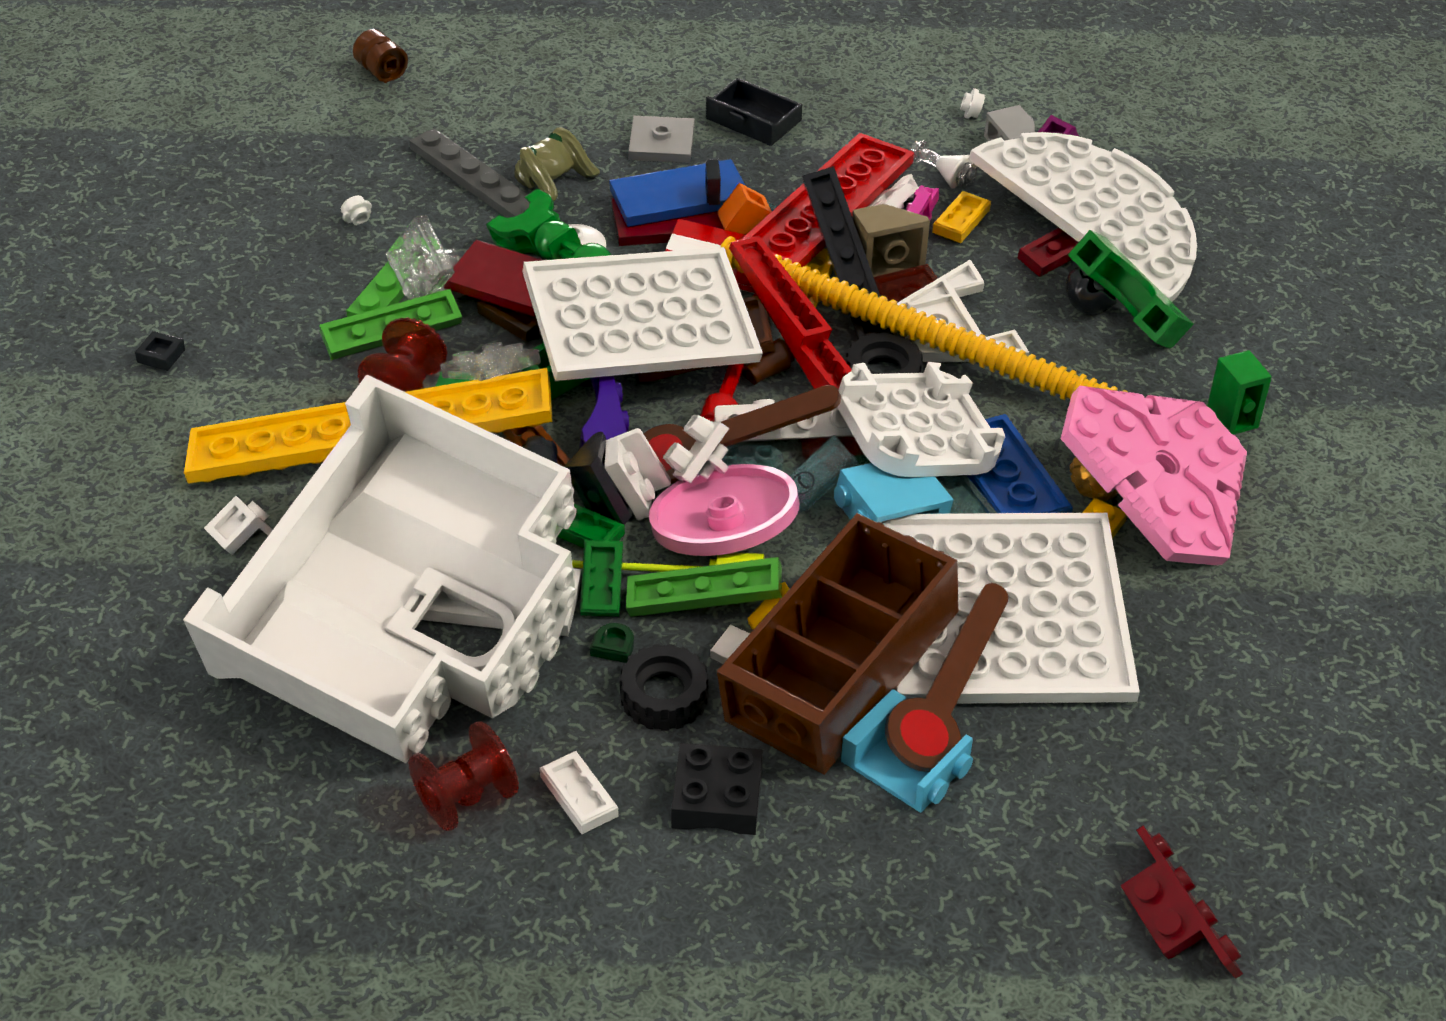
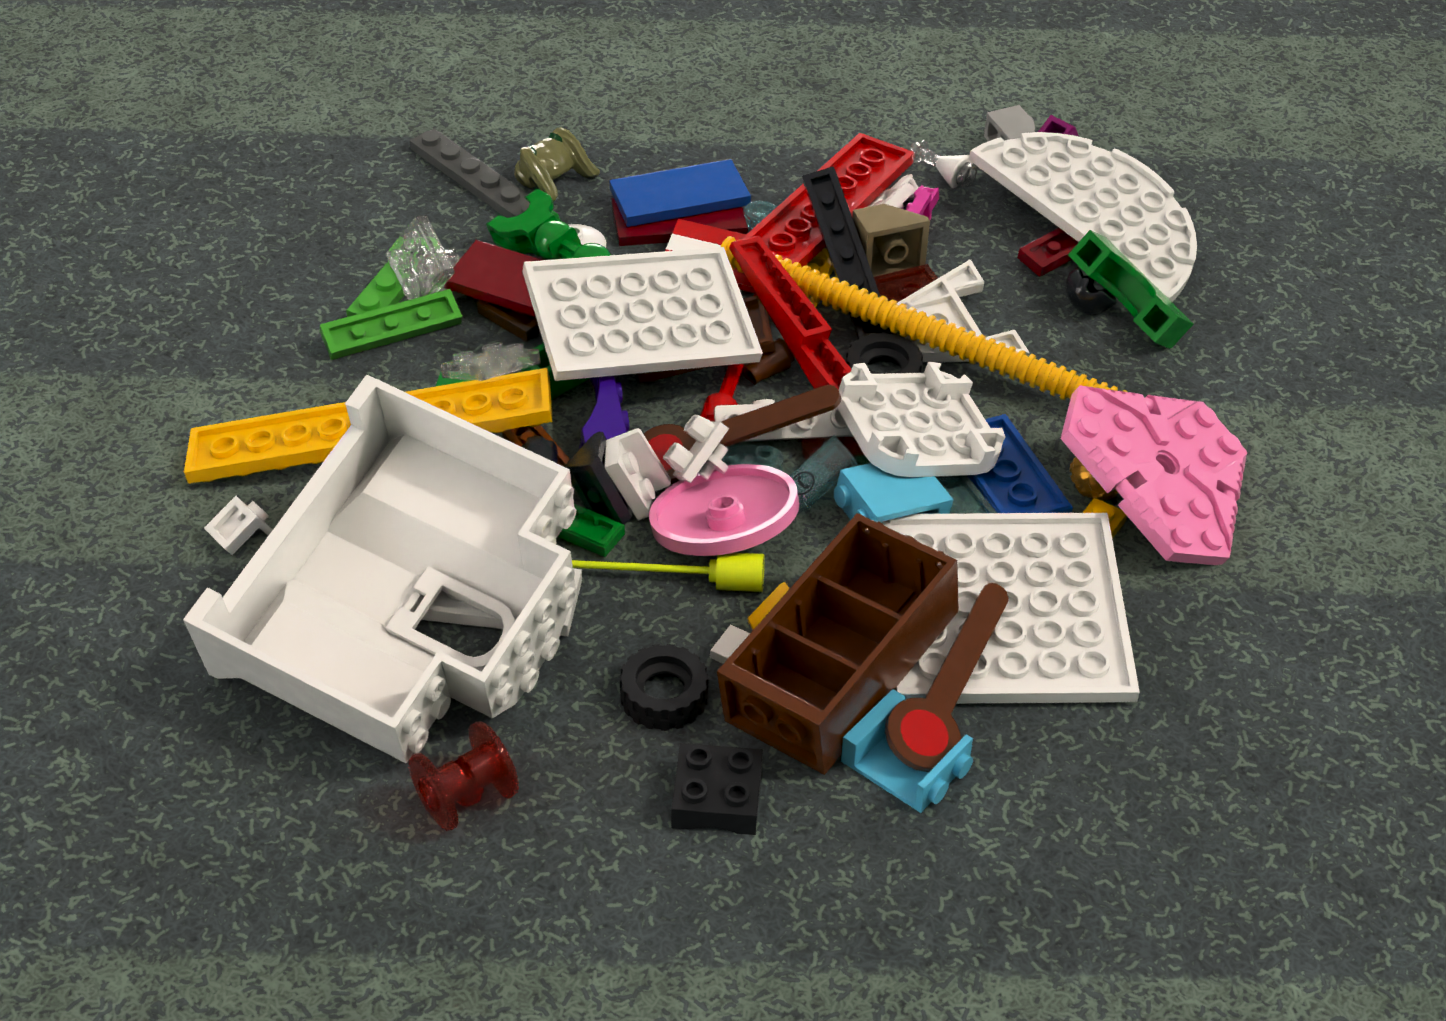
(160, 350): black plate -> none
(356, 210): white plate -> none
(380, 55): reddish brown wheel -> none
(411, 353): clear red hose -> none
(579, 792): white plate -> none
(601, 578): green plate -> none
(613, 642): dark green tile -> none
(661, 139): light grey plate -> none
(704, 586): bright green plate -> none
(712, 181): black tile -> none
(743, 210): orange panel -> none
(753, 111): black container -> none
(961, 216): yellow plate -> none
(972, 104): white plate -> none
(1170, 911): dark red bracket -> none
(1239, 391): green brick -> none

